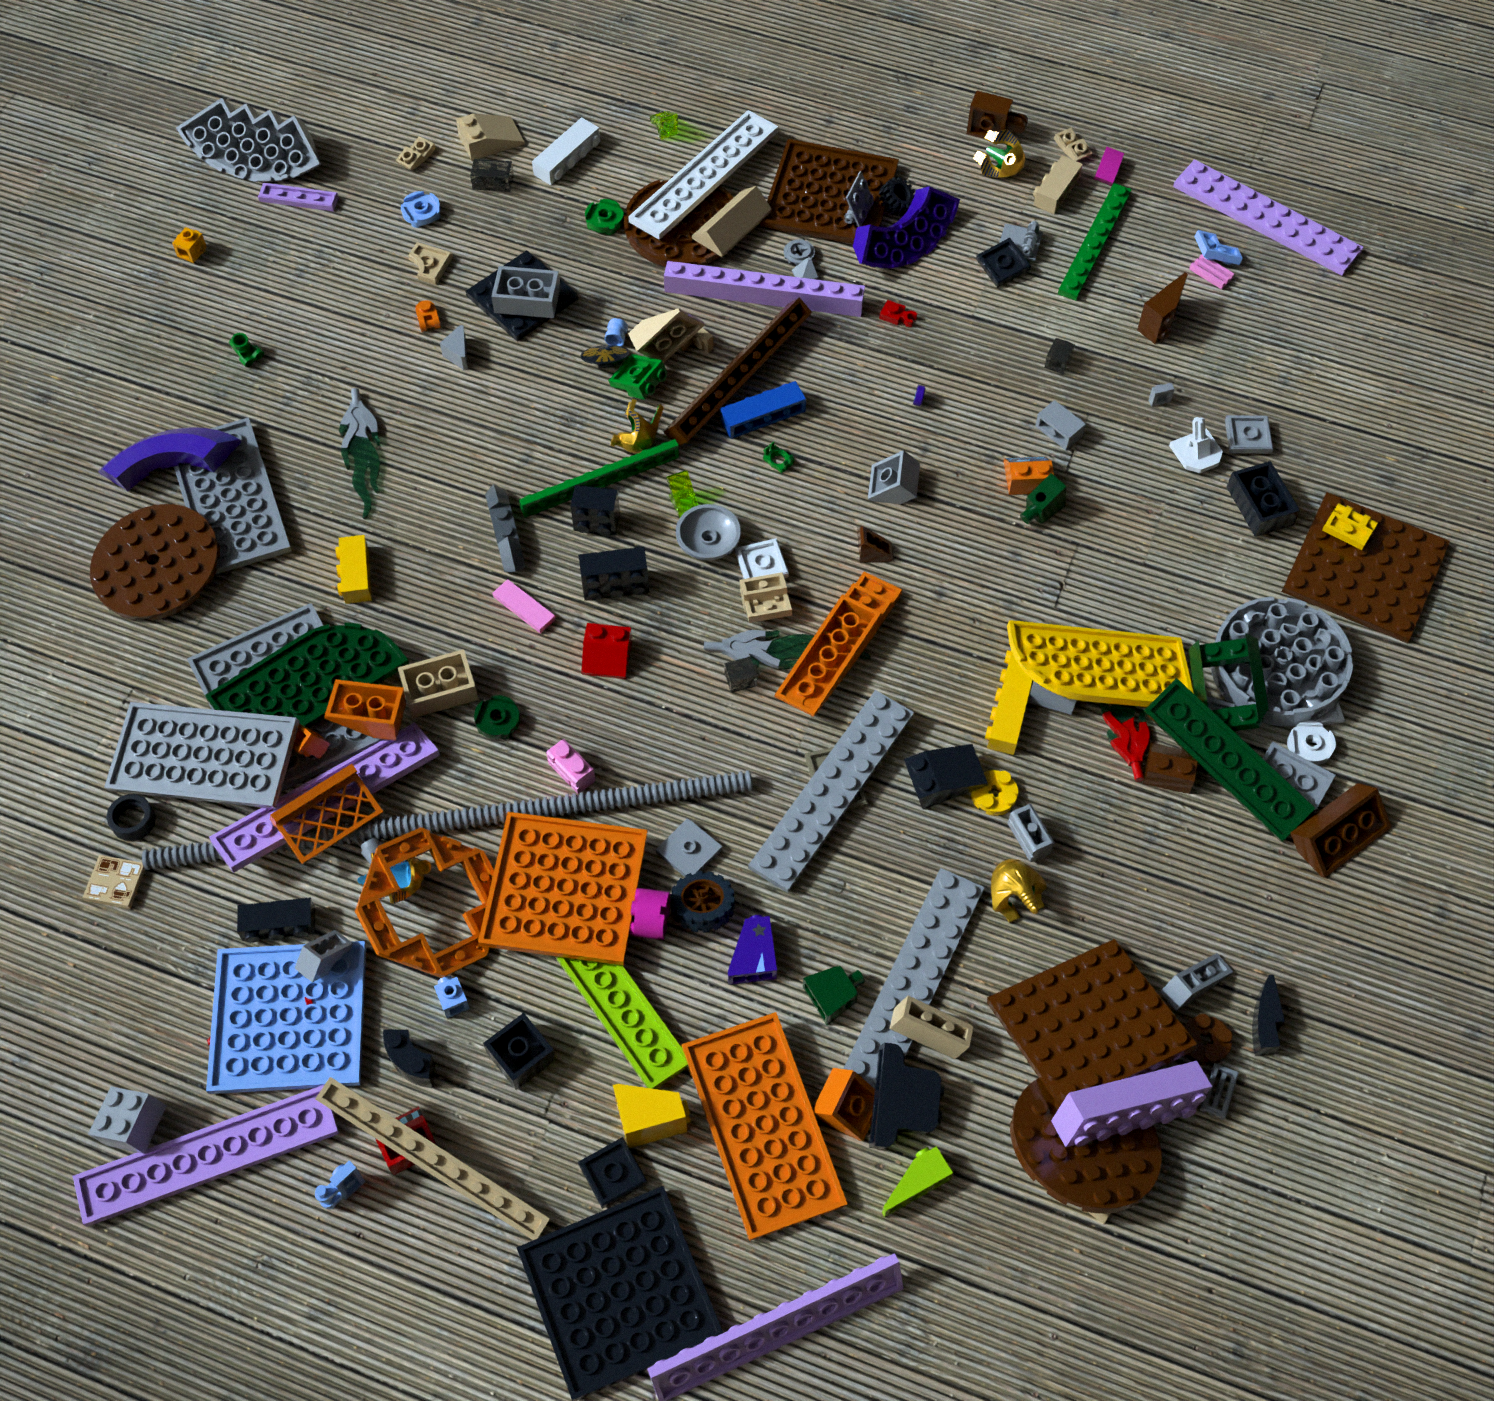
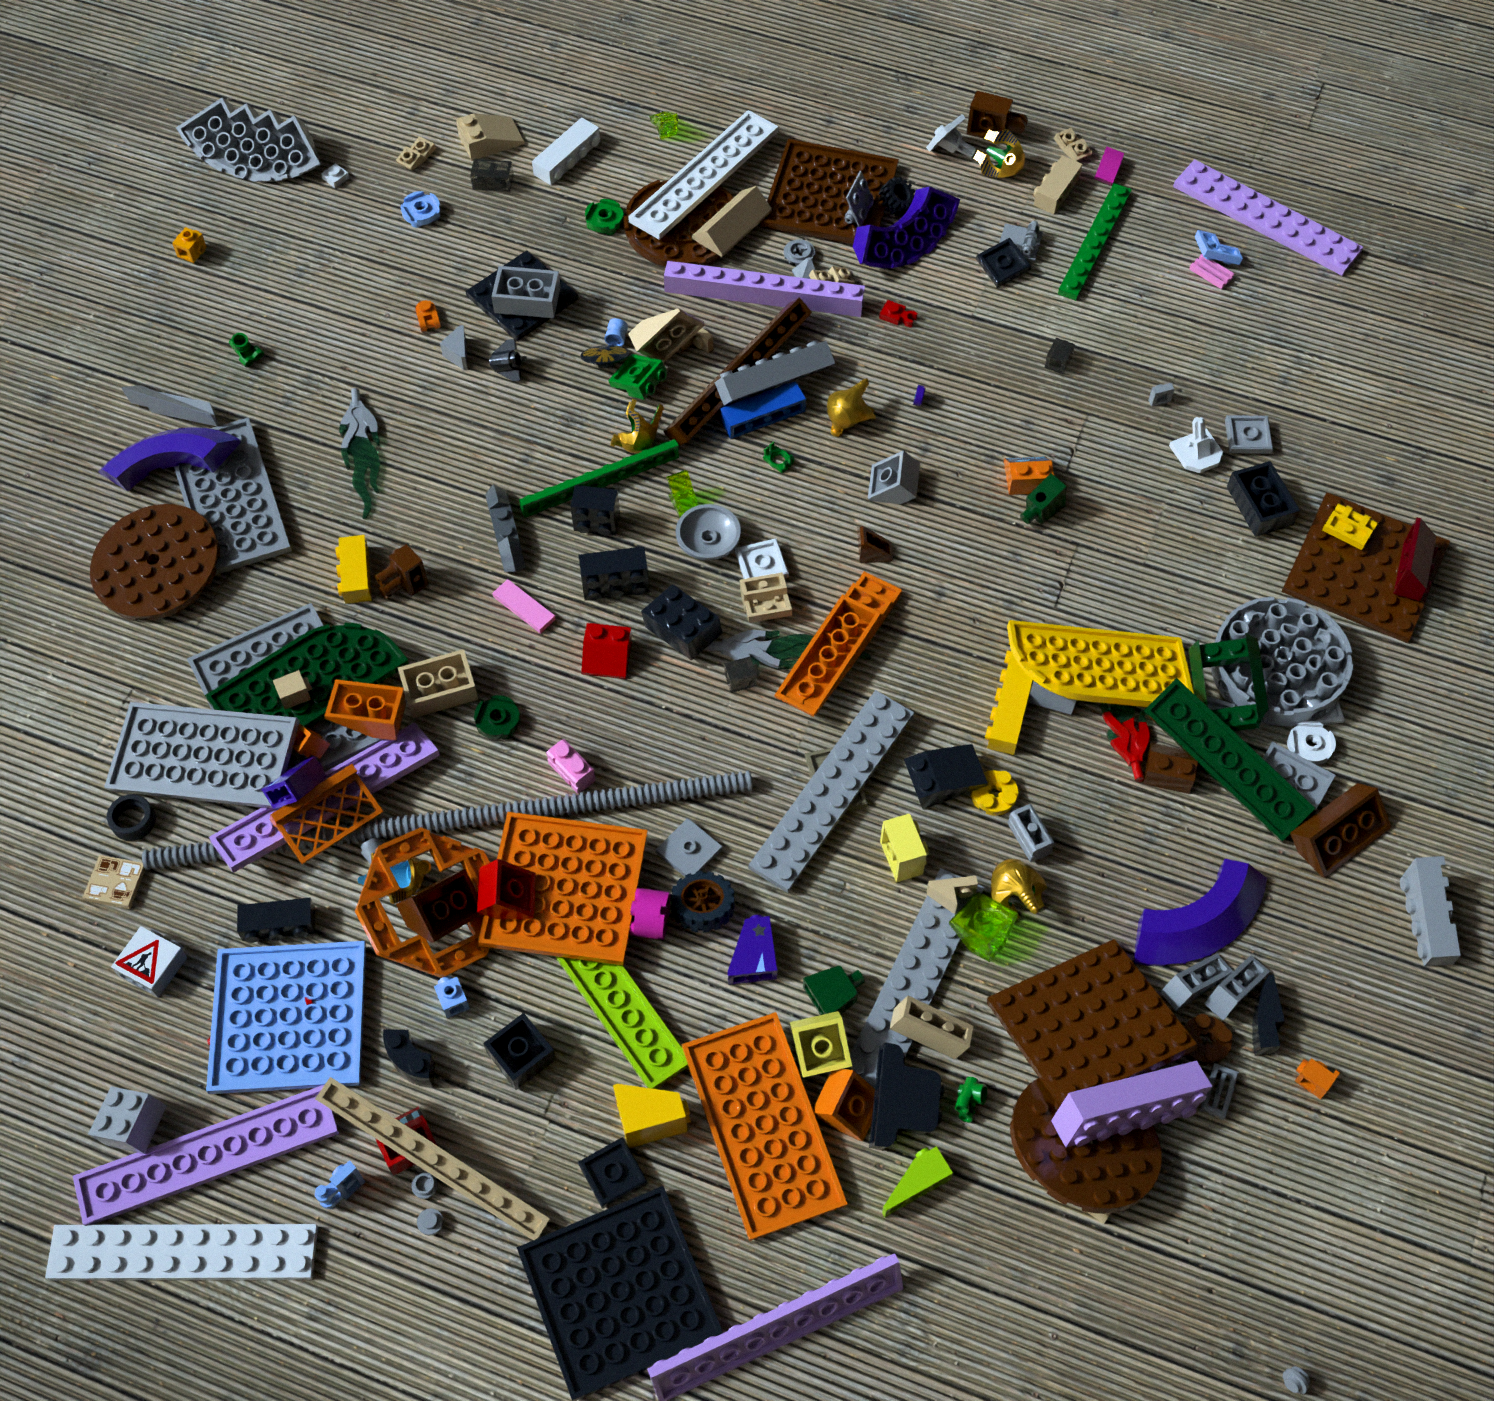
(149, 961): none -> piece
(172, 405): none -> light grey wedge
(182, 1252): none -> white plate
(292, 689): none -> tan brick
(294, 783): none -> dark purple slope
(298, 197): lavender tile -> none
(321, 955): light grey arch -> none
(335, 175): none -> white plate
(404, 572): none -> reddish brown brick
(424, 1185): none -> light grey plate
(430, 1221): none -> light grey plate
(431, 262): tan tile -> none
(441, 907): none -> reddish brown slope
(506, 360): none -> black brick
(506, 891): none -> red slope
(682, 622): none -> black brick
(774, 372): none -> light grey brick
(821, 1044): none -> light yellow brick
(835, 274): none -> tan slope
(848, 408): none -> pearl gold piece
(903, 847): none -> light yellow brick
(946, 890): none -> tan slope
(951, 139): none -> white piece
(968, 1096): none -> green plate
(984, 925): none -> clear neon green slope
(1060, 425): light grey brick -> none
(1160, 311): reddish brown slope -> none
(1204, 925): none -> dark purple brick
(1236, 987): none -> light grey slope
(1296, 1380): none -> light grey plate
(1315, 1077): none -> orange brick
(1416, 561): none -> dark red slope
(1430, 911): none -> light grey wedge

